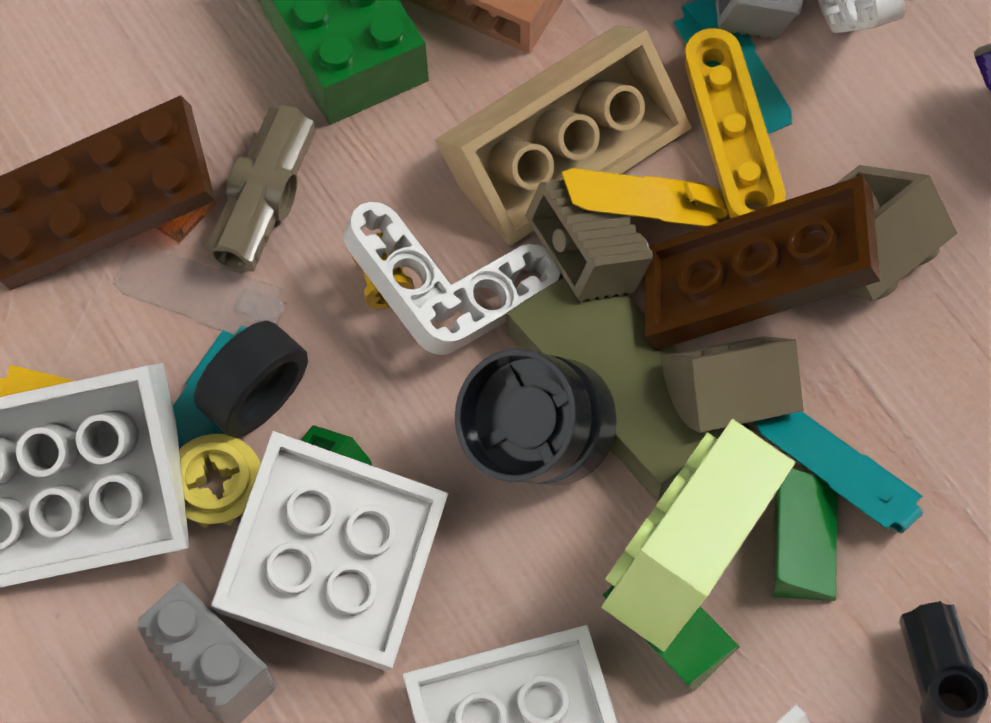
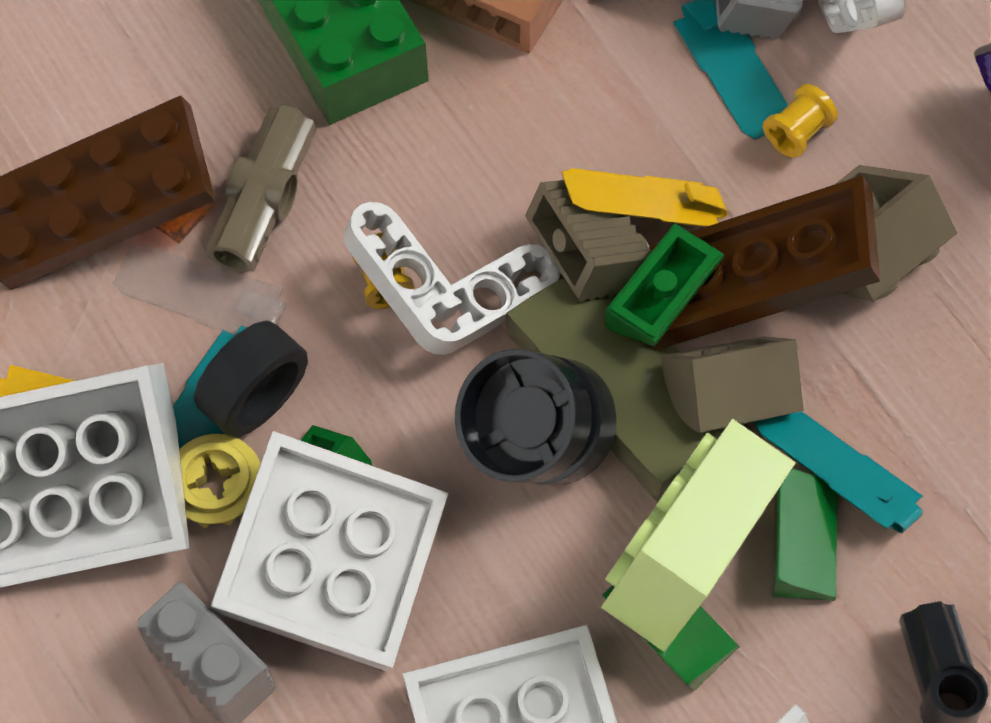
(586, 112): tan slope -> none
(662, 286): none -> green slope
(732, 122): yellow plate -> none
(800, 120): none -> yellow bush

